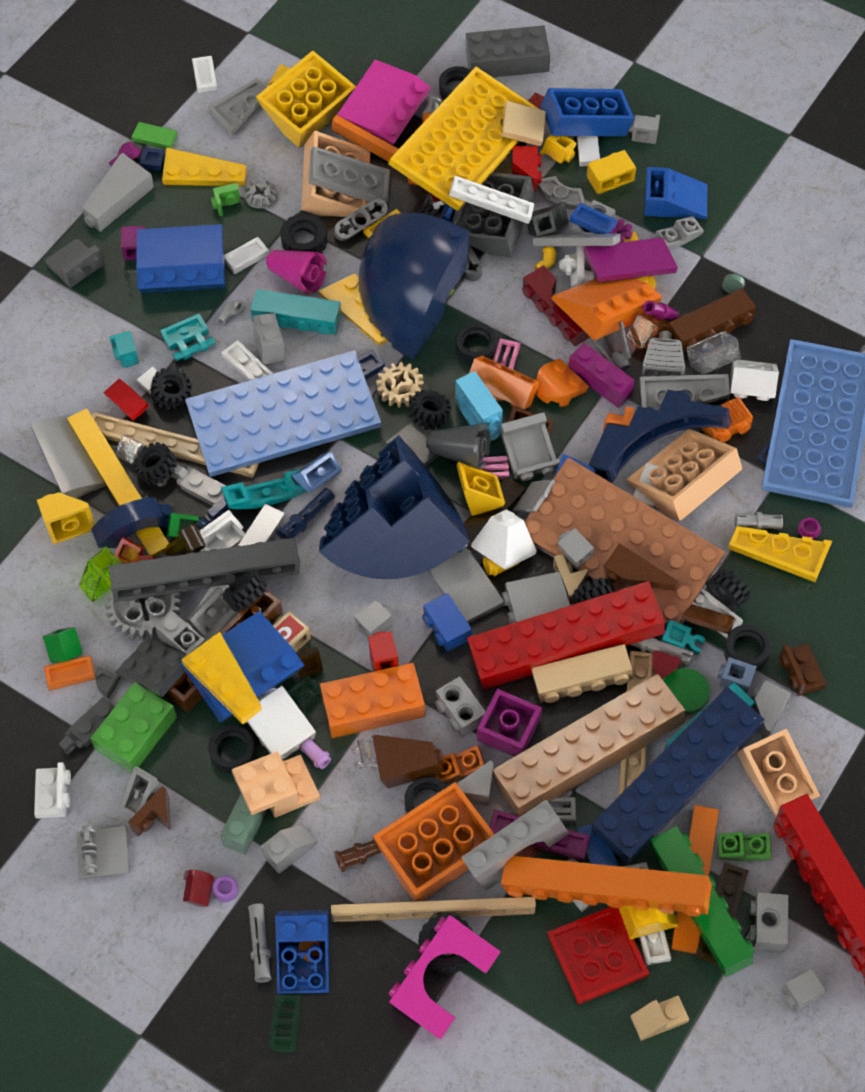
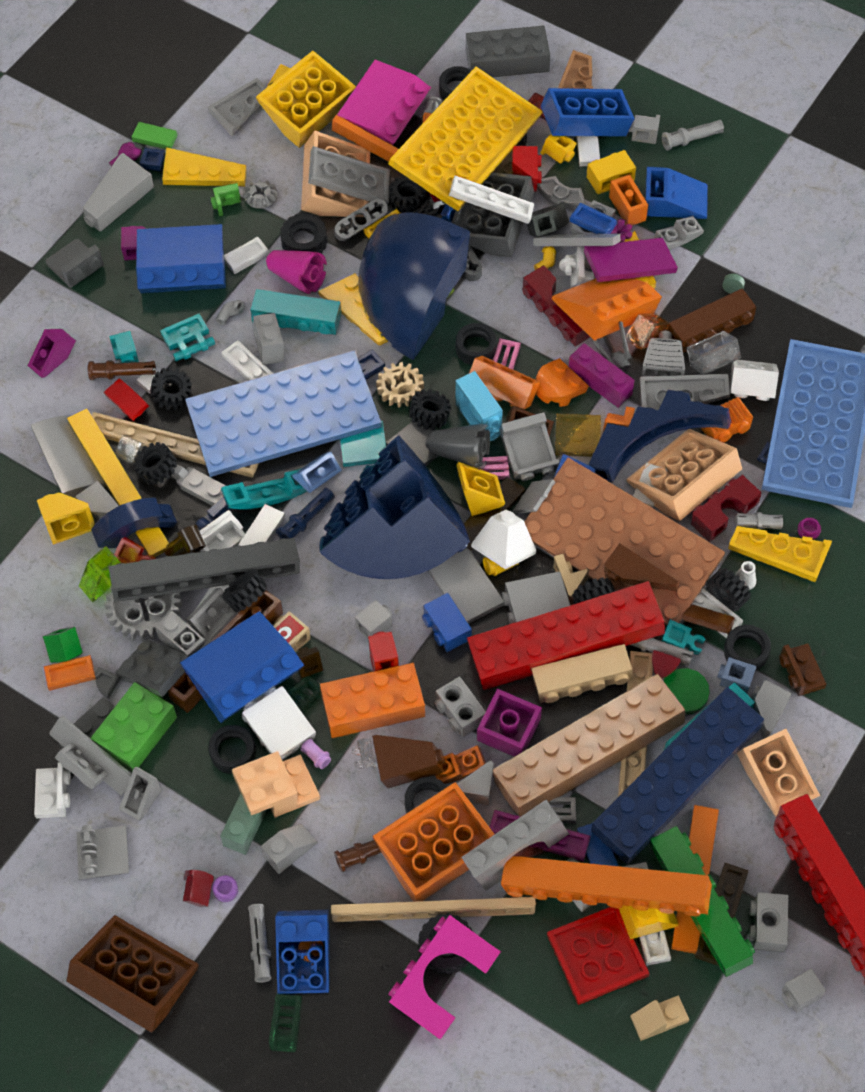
(51, 351): none -> magenta slope
(87, 759): none -> light grey bracket
(98, 500): none -> light grey slope
(111, 369): none -> reddish brown pin
(131, 972): none -> reddish brown slope
(155, 808): reddish brown slope -> none
(178, 522): green panel -> none
(204, 74): white tile -> none
(221, 675): yellow wing -> none
(363, 447): none -> teal tile
(406, 203): none -> black tyre
(523, 123): tan tile -> none
(575, 547): light grey brick -> none
(577, 72): none -> medium nougat wing
(577, 434): none -> clear yellow tile
(628, 200): none -> orange brick
(660, 311): magenta pin -> none
(684, 136): none -> light grey pin
(737, 495): none -> dark red arch
(744, 847): bright green slope -> none
(748, 574): none -> white cone

